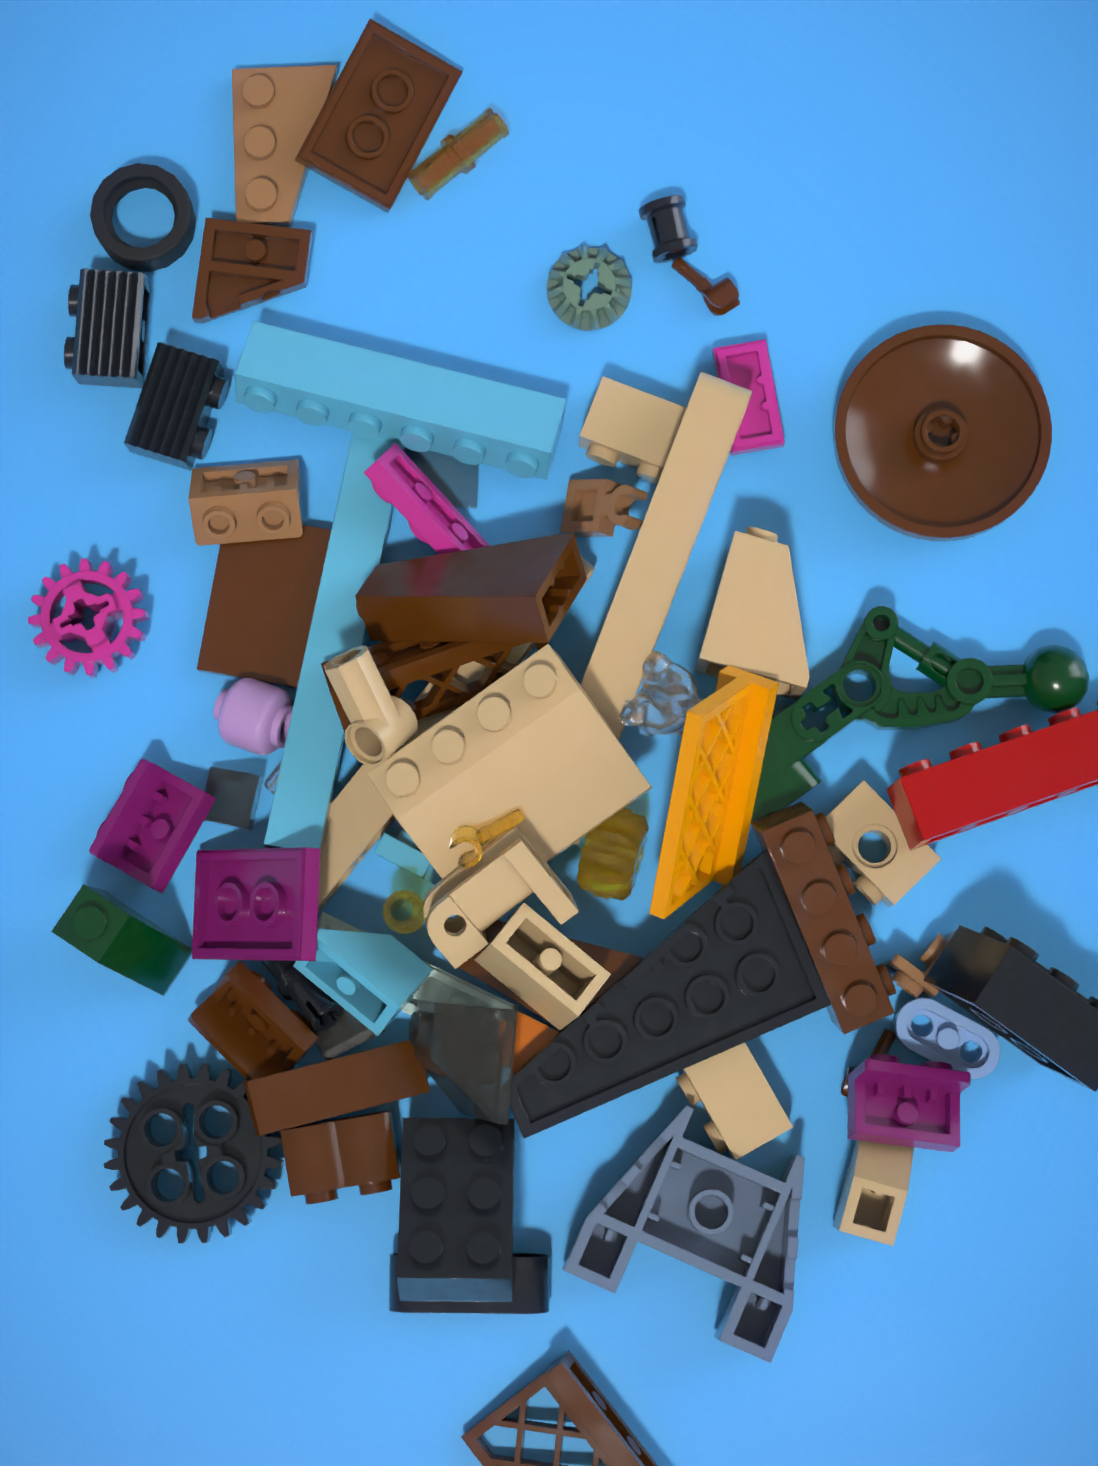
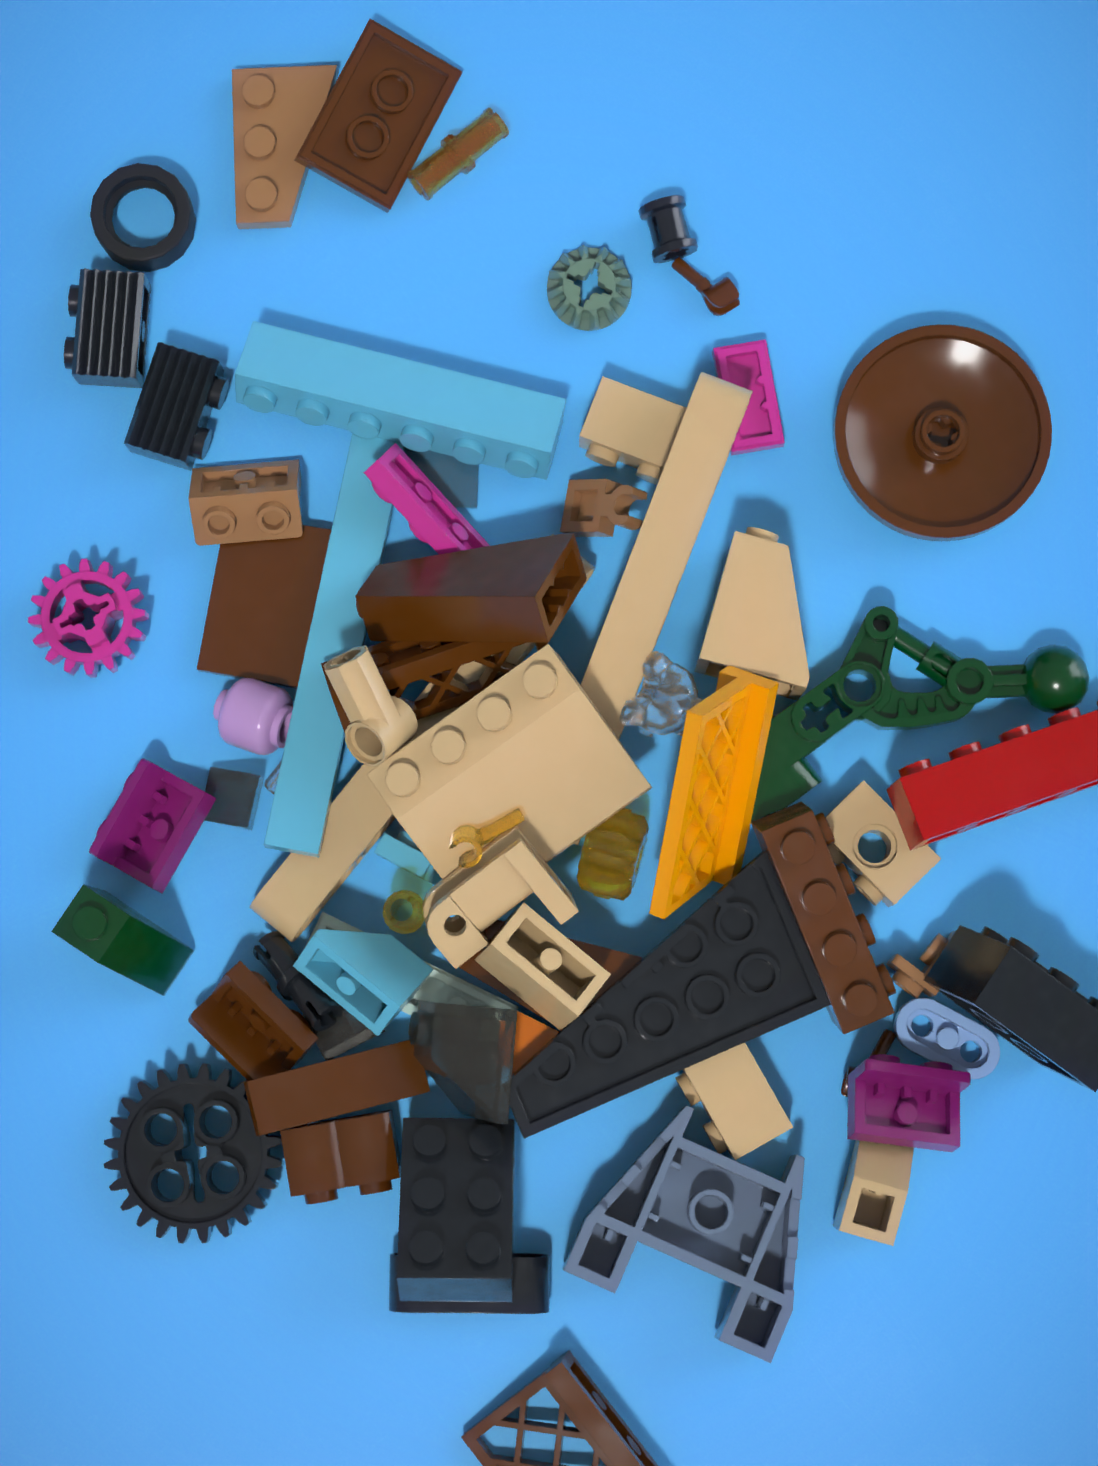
(248, 266): reddish brown wing -> none
(256, 904): magenta tile -> none

